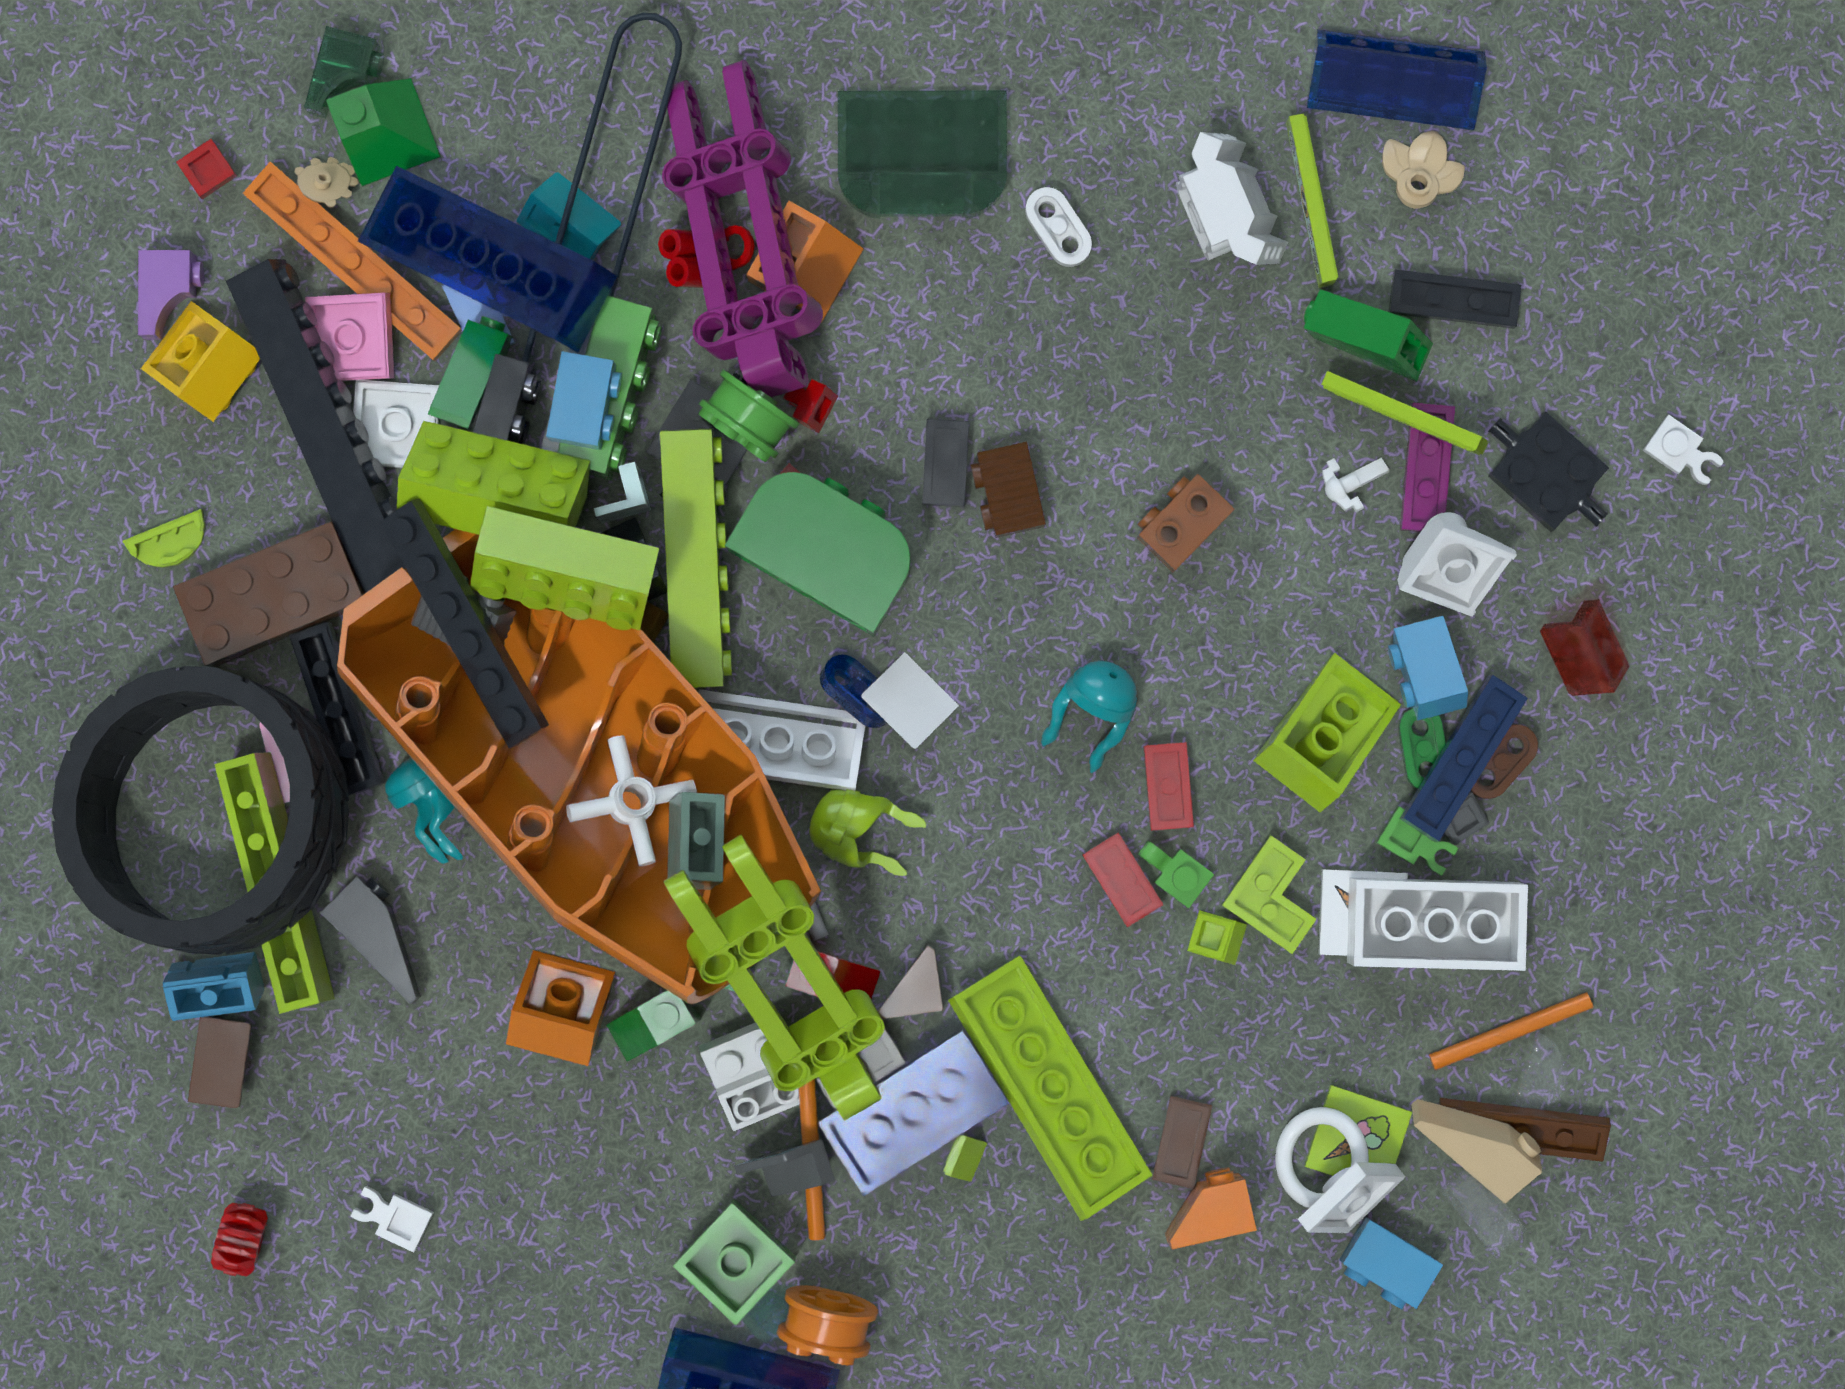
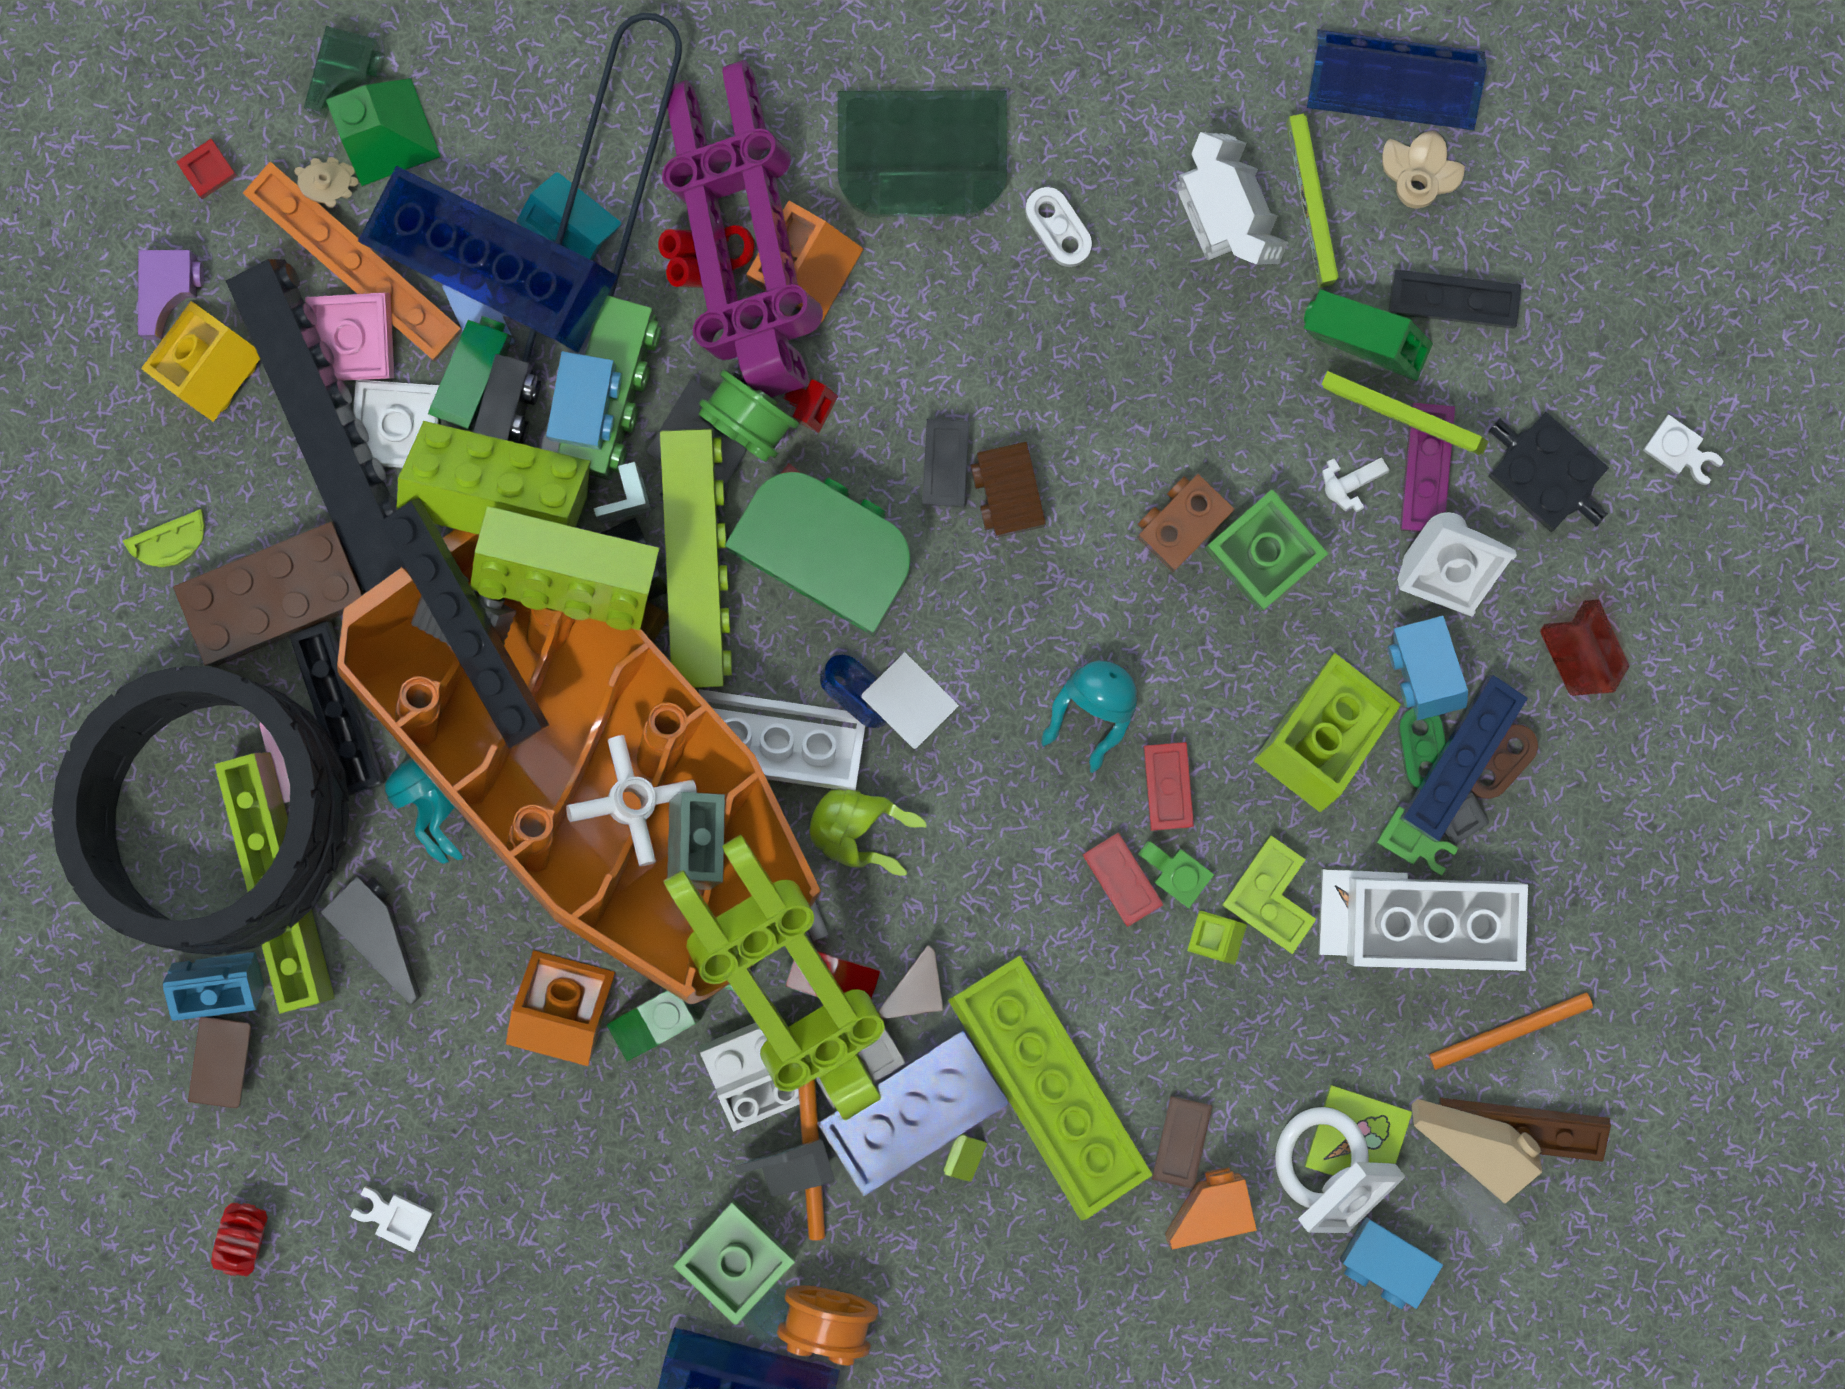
(1266, 551): none -> bright green brick

